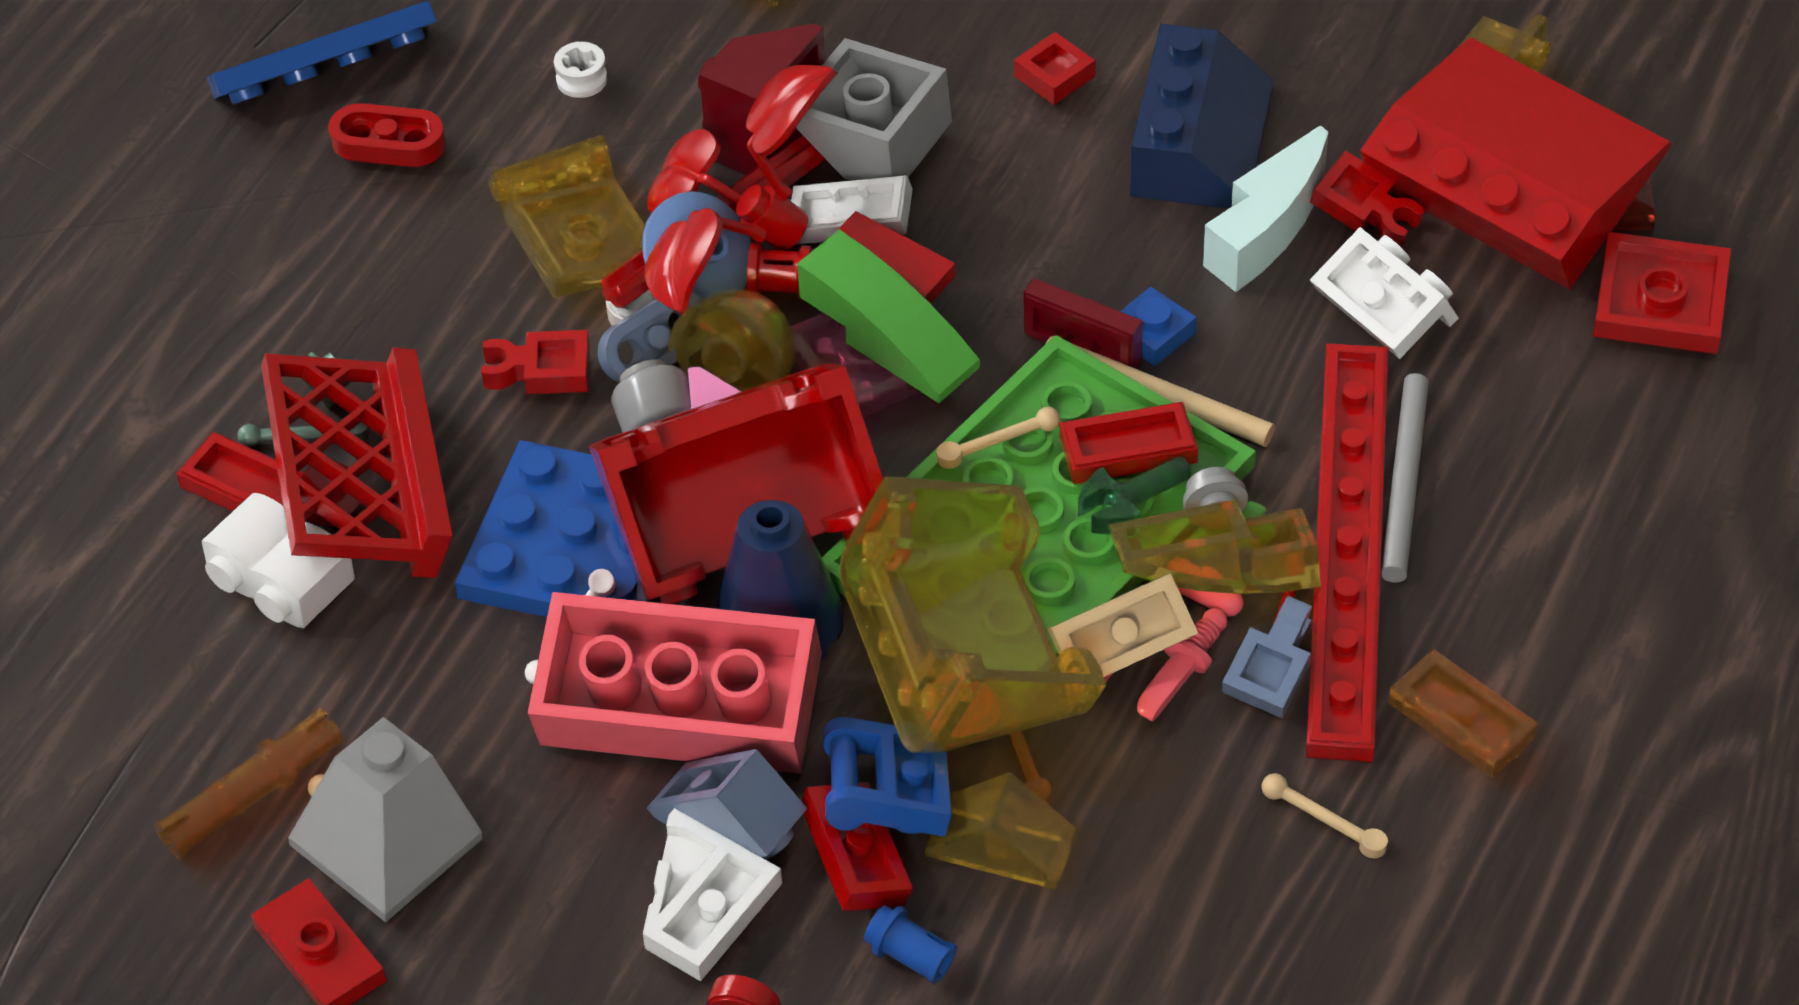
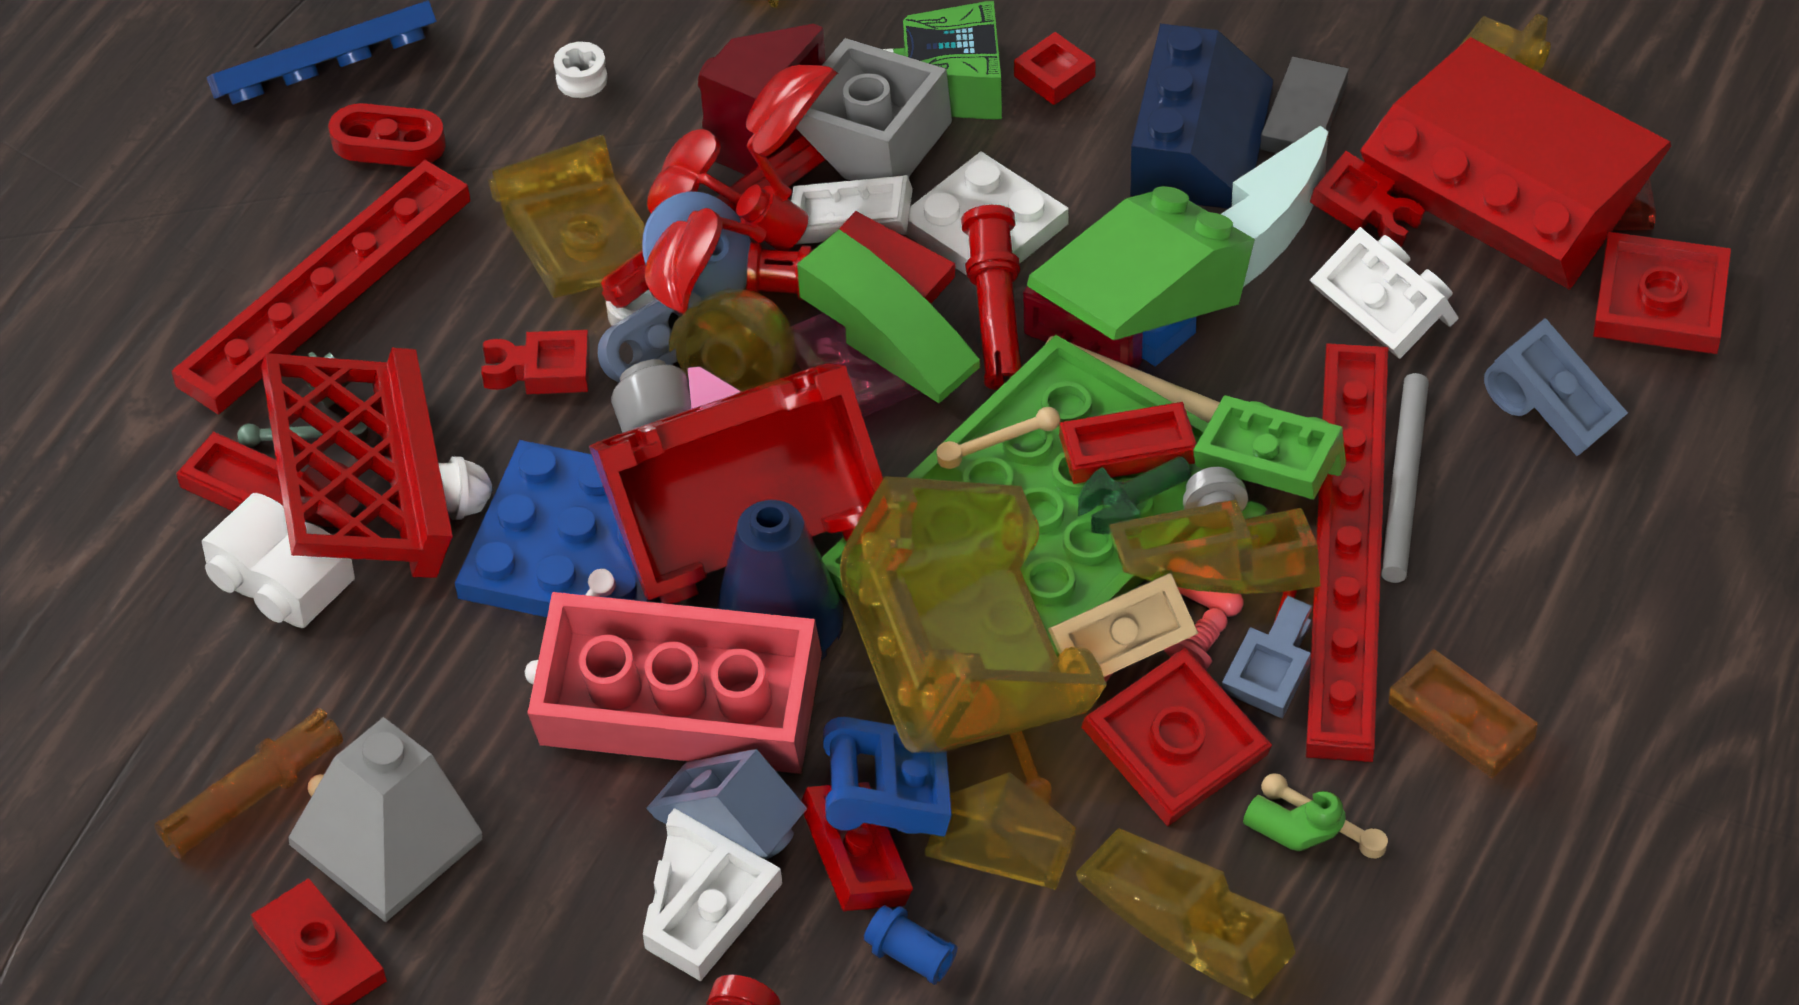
(321, 286): none -> red plate
(464, 487): none -> white plate
(967, 47): none -> torso
(981, 181): none -> white plate
(992, 272): none -> red pin
(1148, 265): none -> bright green slope
(1176, 736): none -> red tile
(1189, 911): none -> clear yellow slope
(1271, 446): none -> bright green bracket
(1297, 827): none -> bright green arm
(1304, 102): none -> flat silver tile
(1552, 378): none -> sand blue plate

